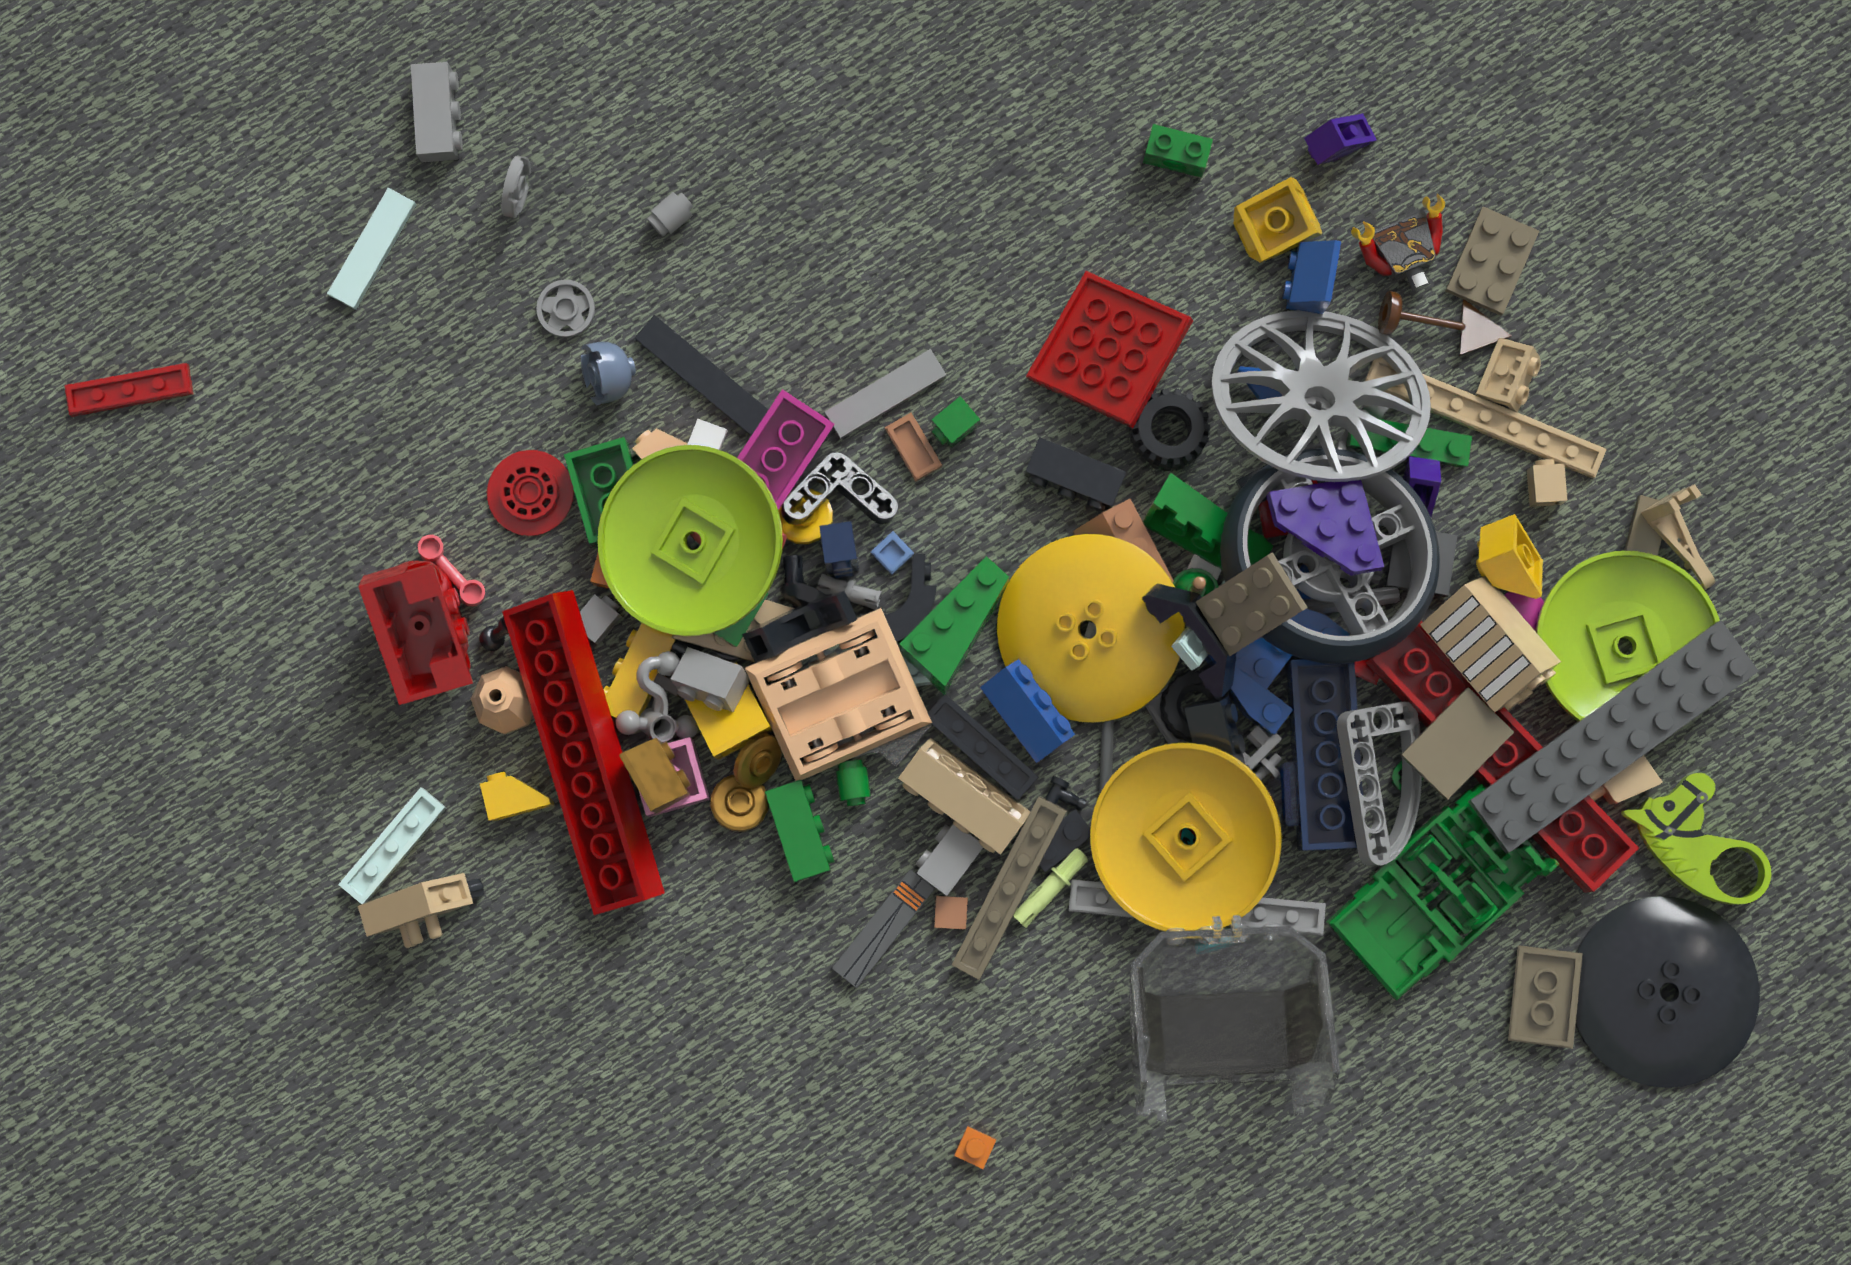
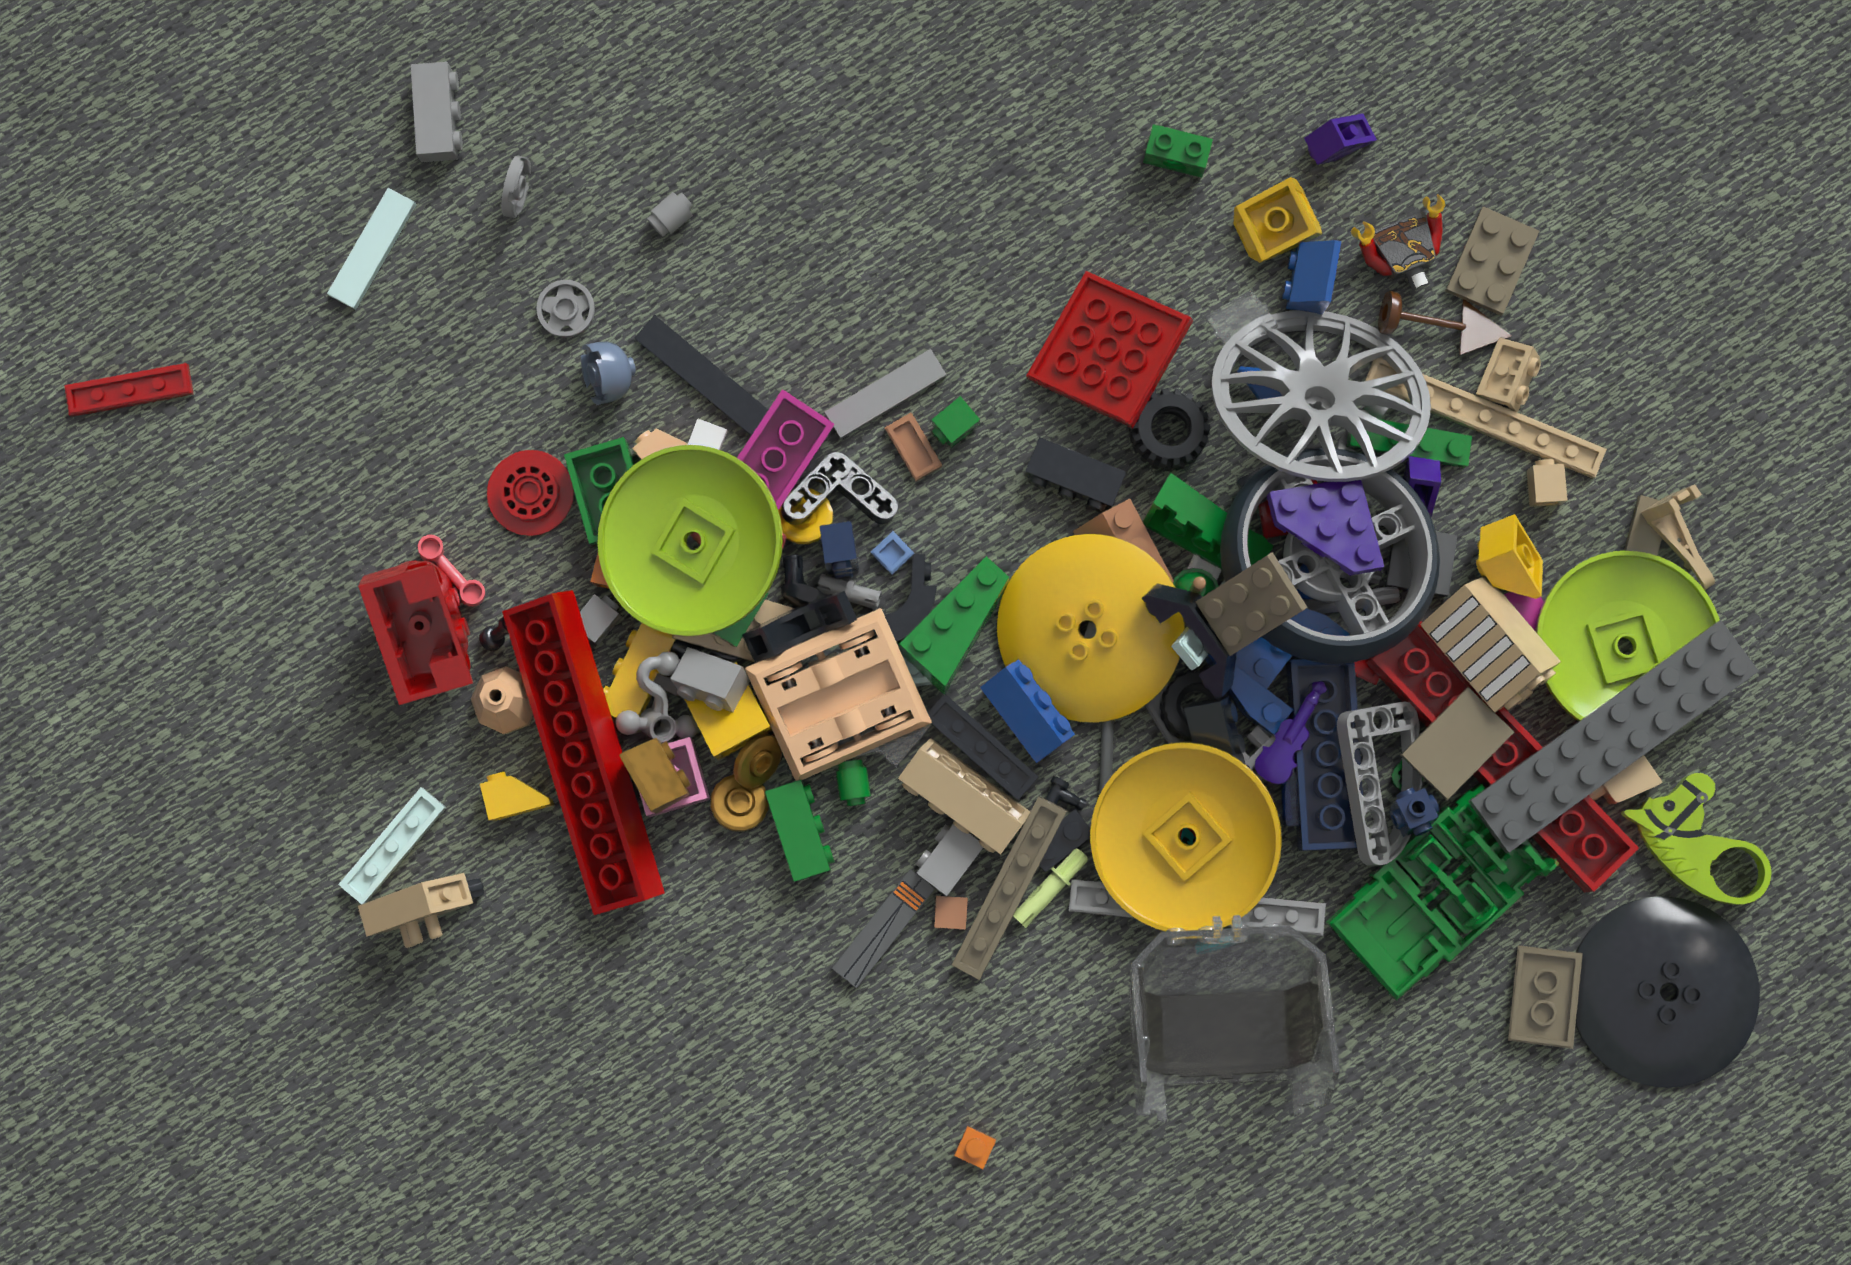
(1242, 312): none -> clear piece
(1277, 761): none -> dark purple piece
(1406, 819): none -> dark blue brick

